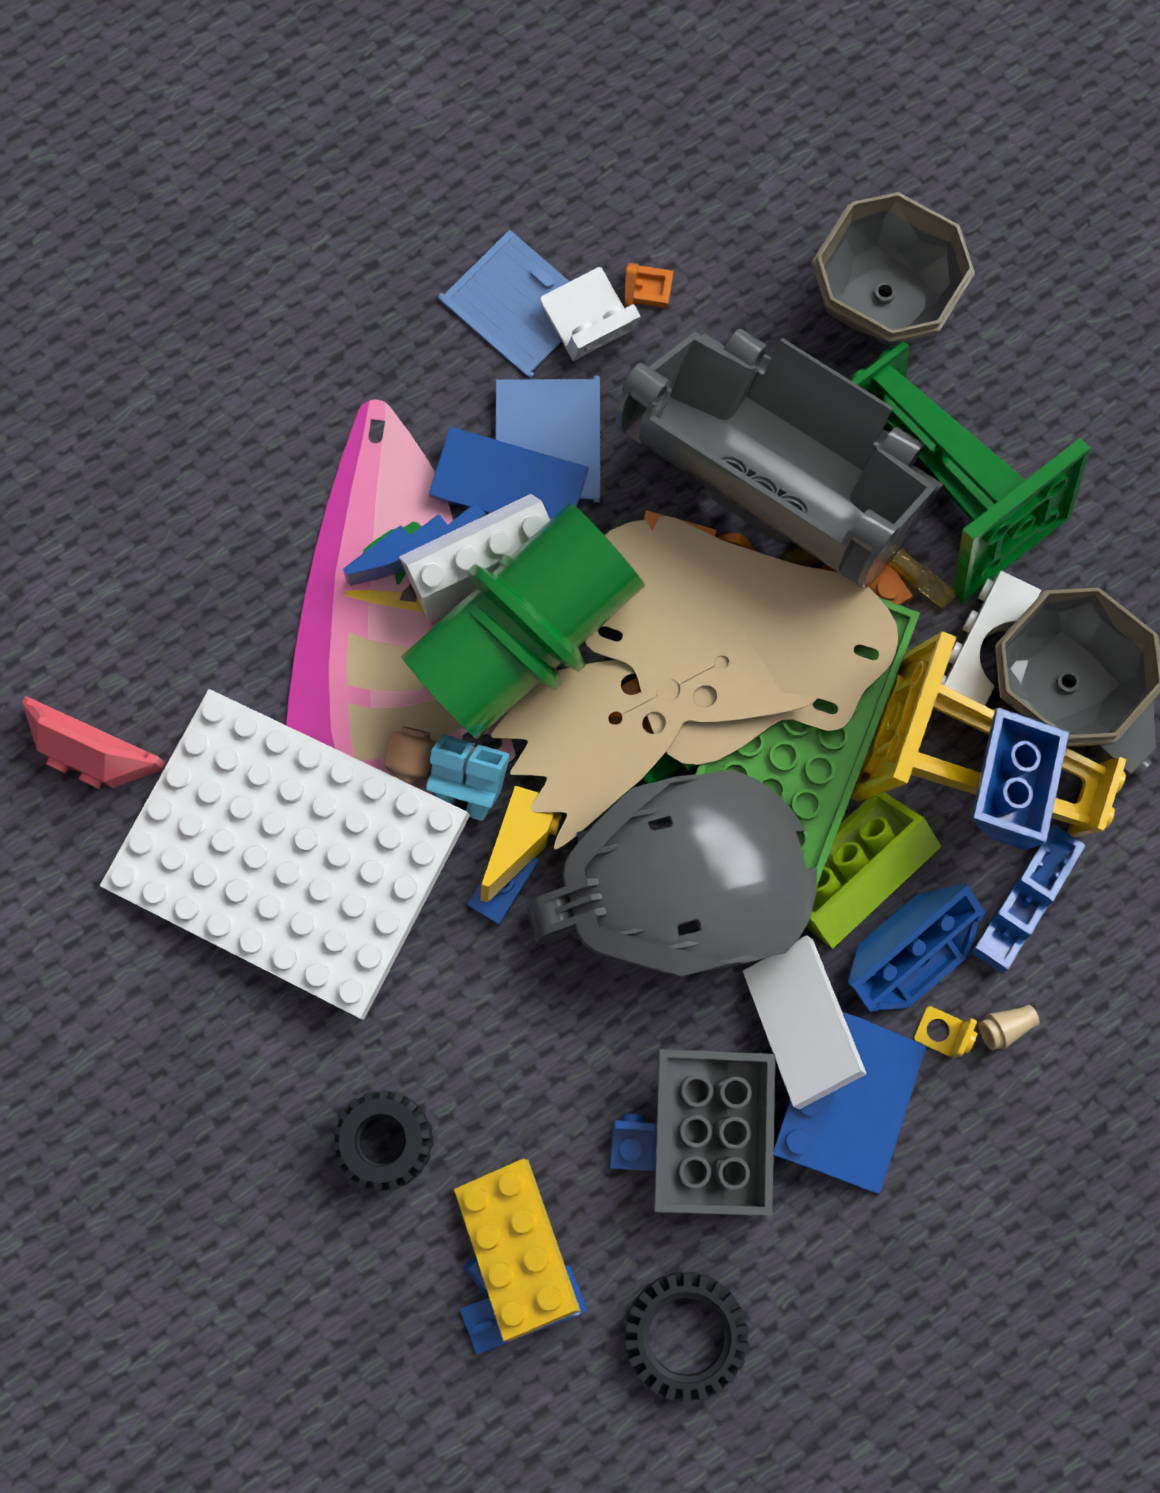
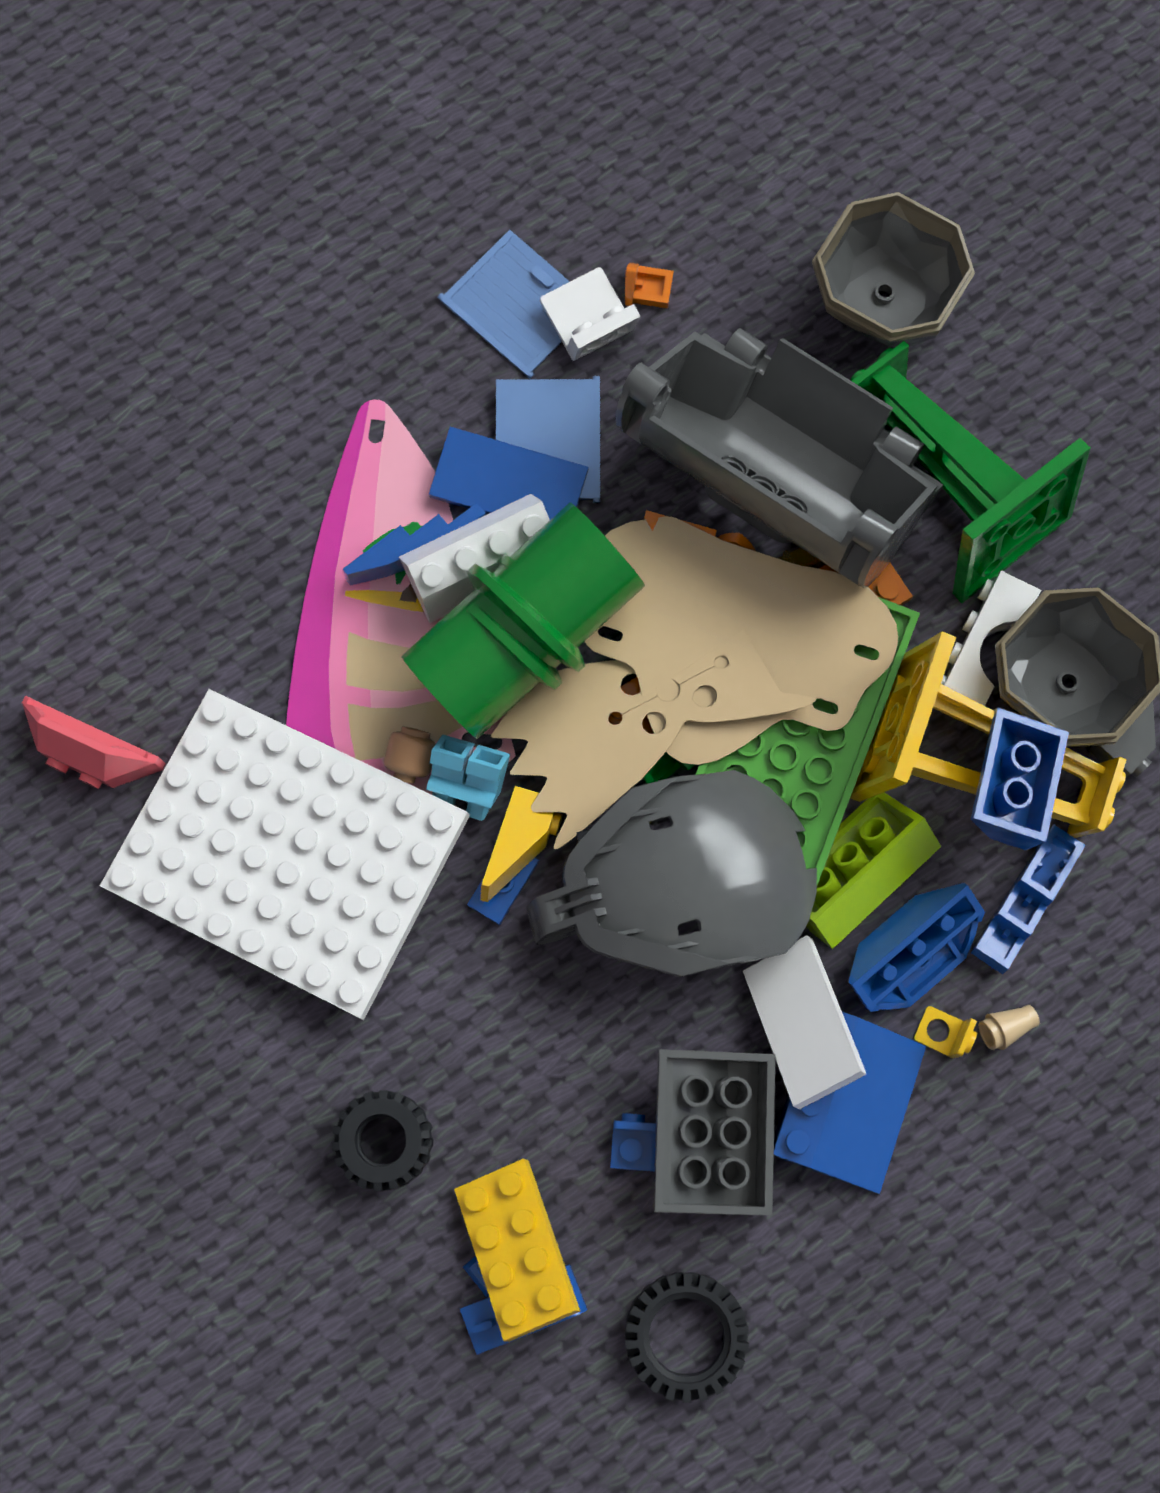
(922, 578): clear yellow axle -> none

